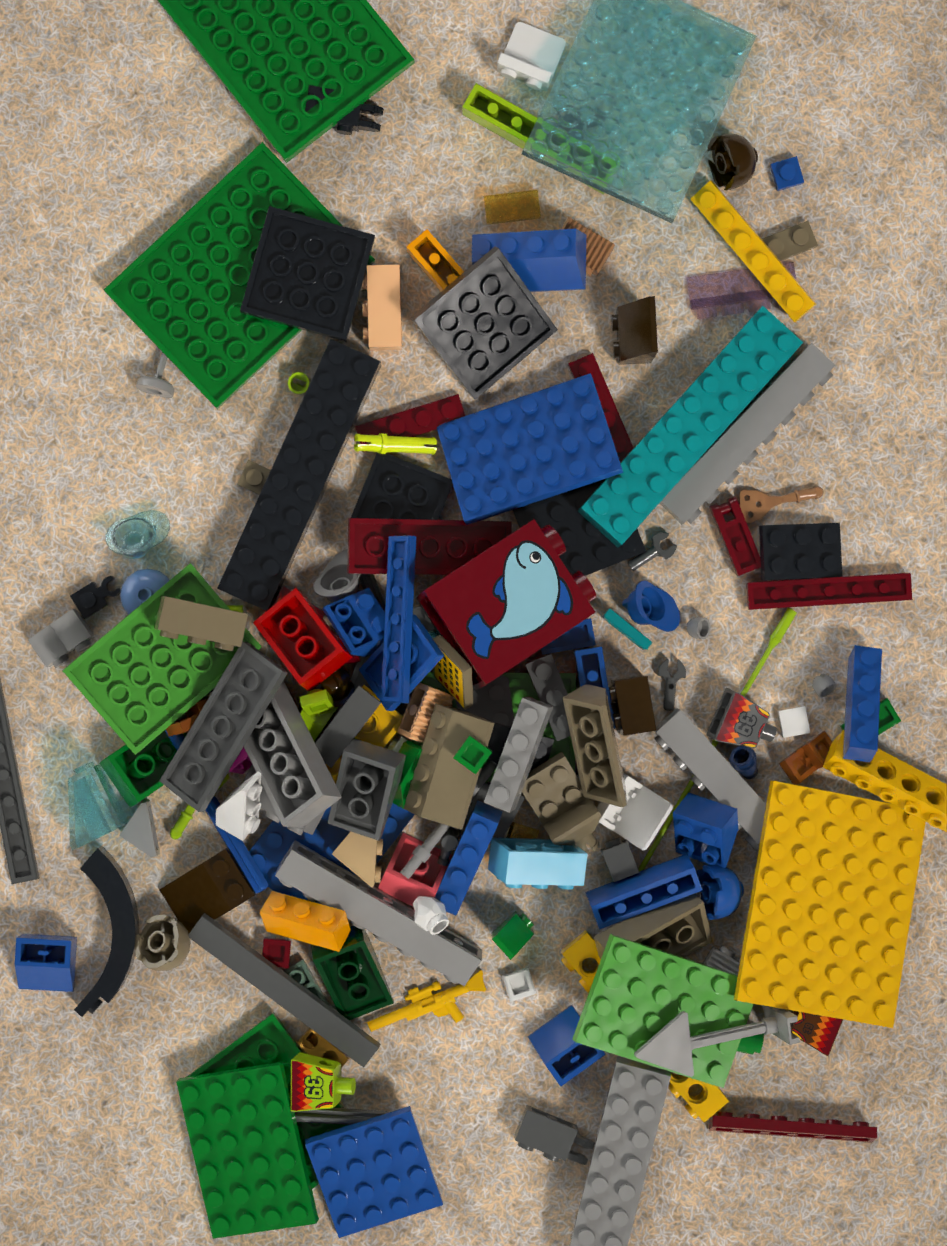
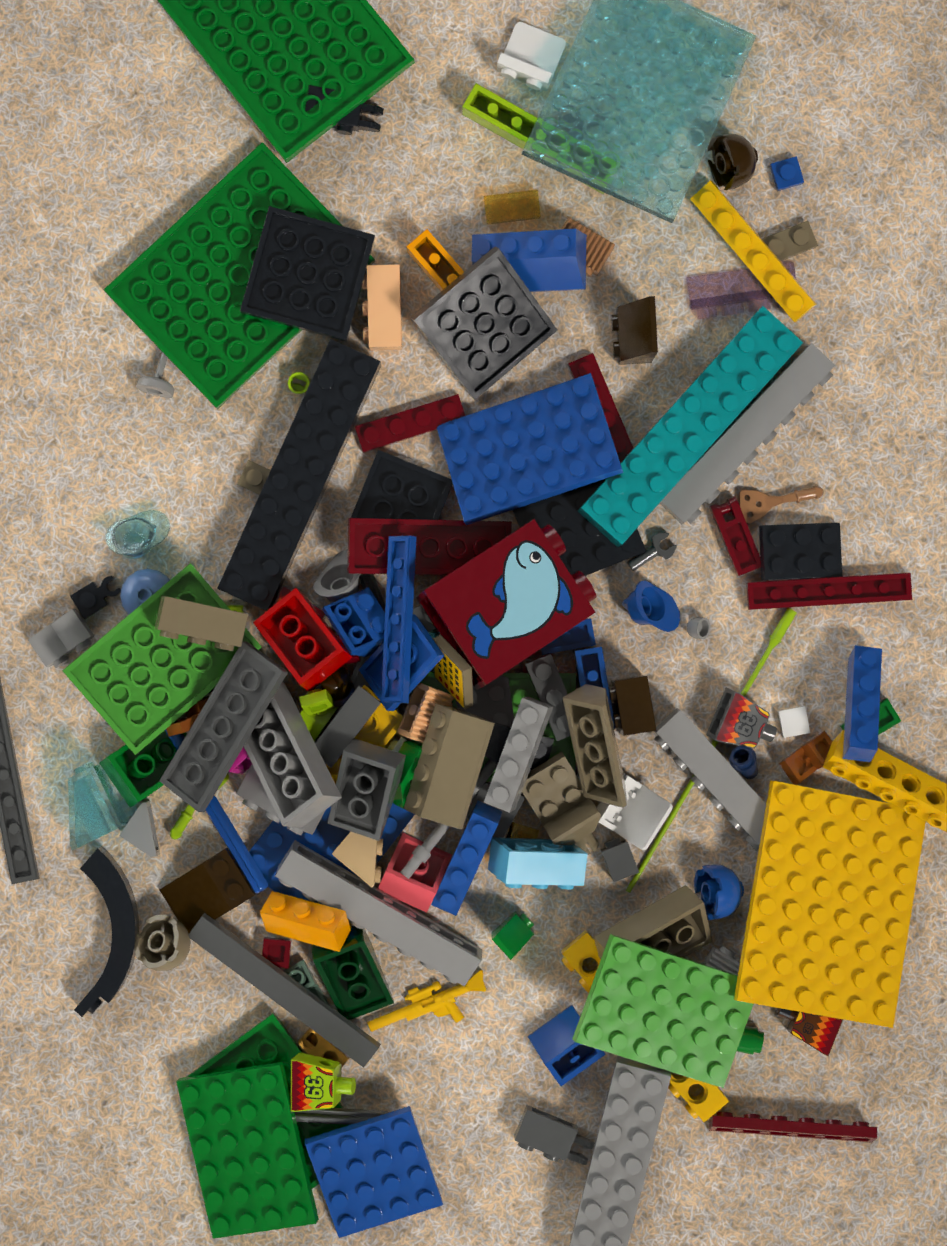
(45, 962): blue slope -> none
(241, 808): white slope -> none
(385, 444): neon yellow pin -> none
(430, 914): white rock -> none
(449, 842): dark grey piece -> none
(473, 754): green plate -> none
(519, 984): white tile -> none
(627, 629): teal tile -> none
(643, 891): blue brick -> none
(670, 685): dark grey bar -> none
(674, 1046): light grey piece -> none
(705, 829): blue slope -> none
(823, 685): light grey hinge -> none

